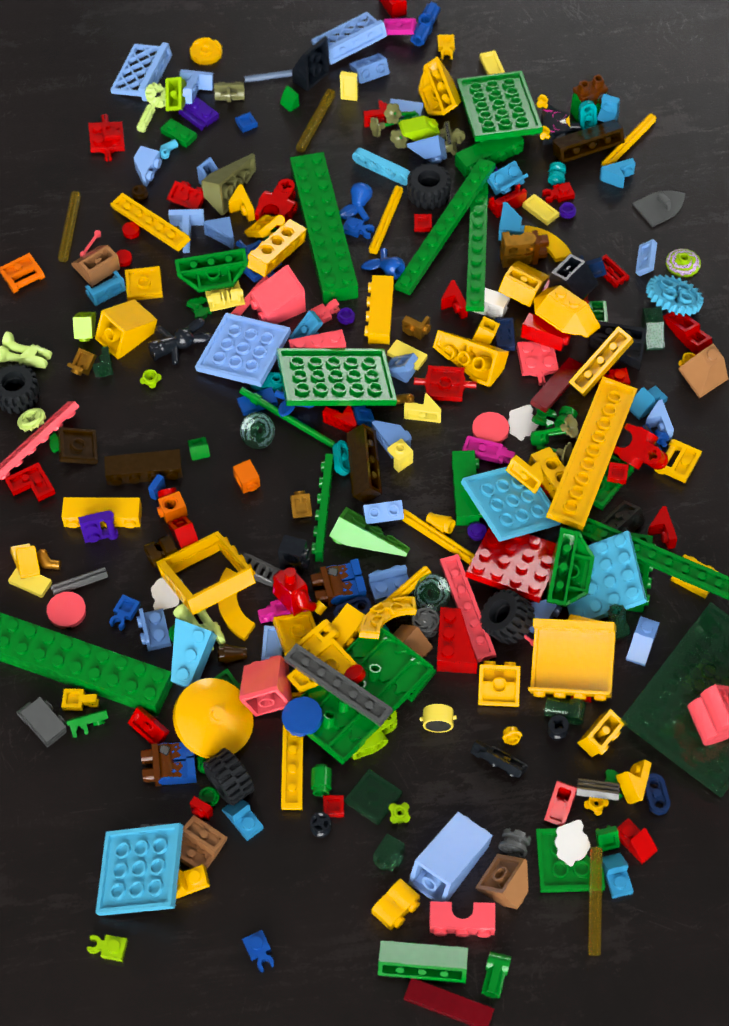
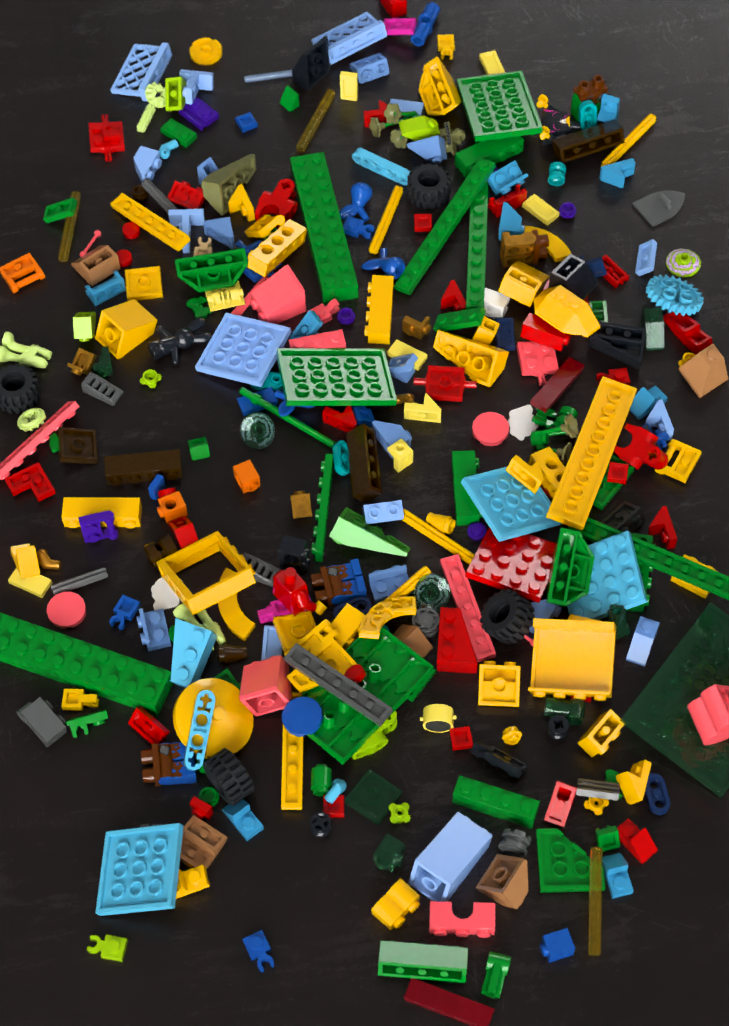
(60, 210): none -> green plate
(91, 383): none -> dark grey slope
(157, 195): none -> dark grey axle
(196, 729): none -> medium azure beam
(204, 248): none -> tan plate
(229, 91): olive hips -> none
(338, 787): none -> medium azure arm
(459, 319): none -> green plate
(461, 738): none -> red plate
(488, 450): dark pink hinge -> none
(495, 802): none -> green brick
(557, 945): none -> blue brick
(561, 192): red plate -> none
(571, 842): white sticker -> none
(601, 361): yellow brick -> none

